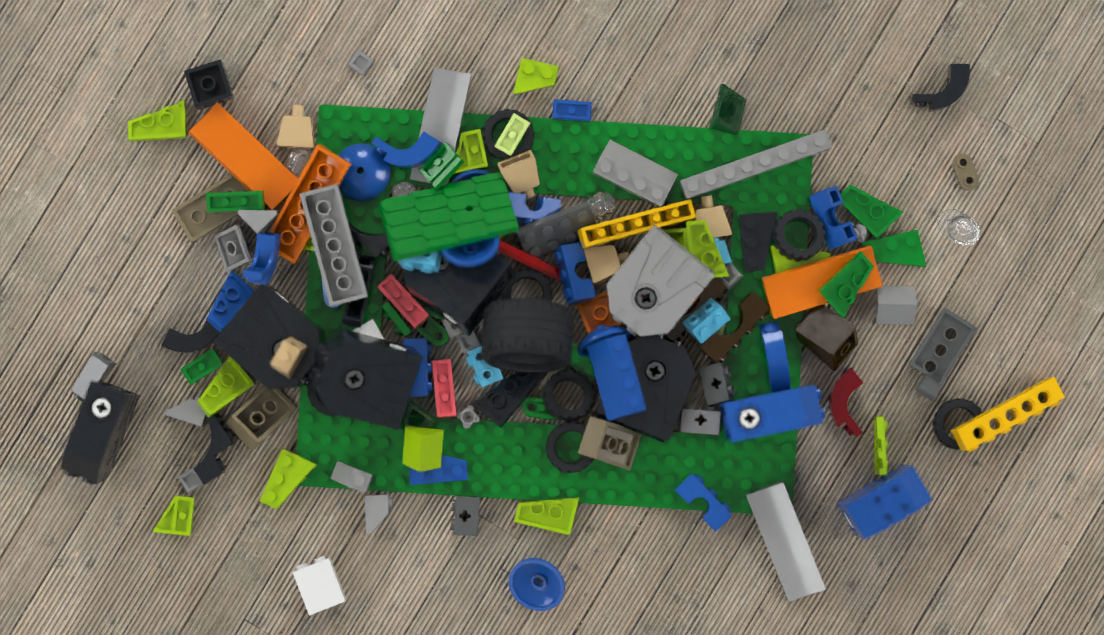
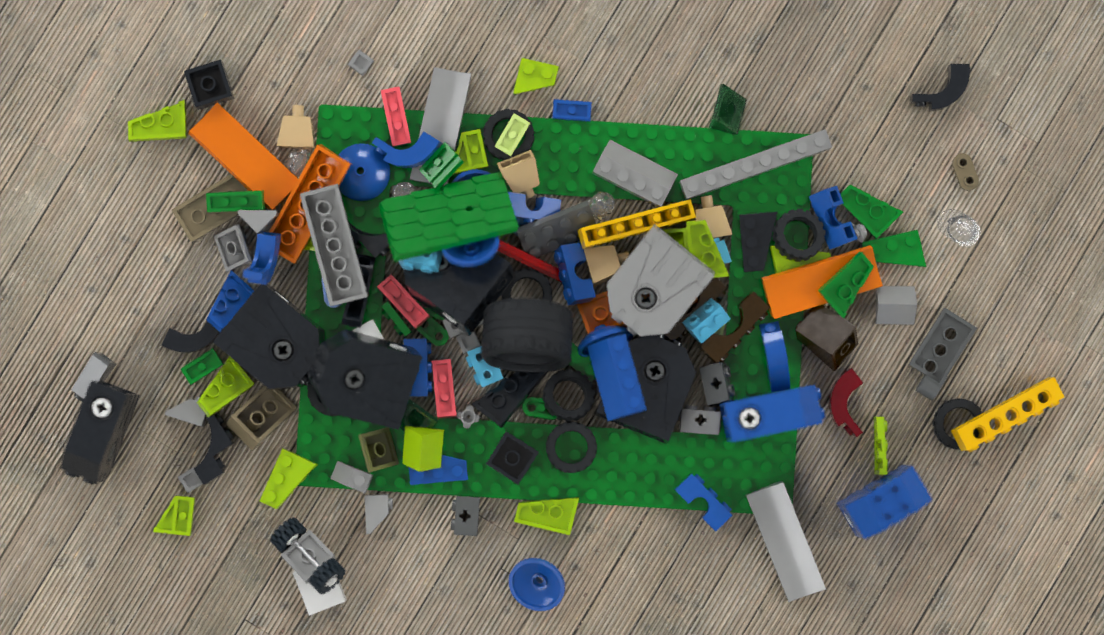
(288, 356): tan torso -> none
(307, 555): none -> plate
(378, 449): none -> olive slope
(396, 116): none -> coral plate
(512, 457): none -> black brick
(609, 443): dark tan slope -> none
(734, 276): light grey tile -> none

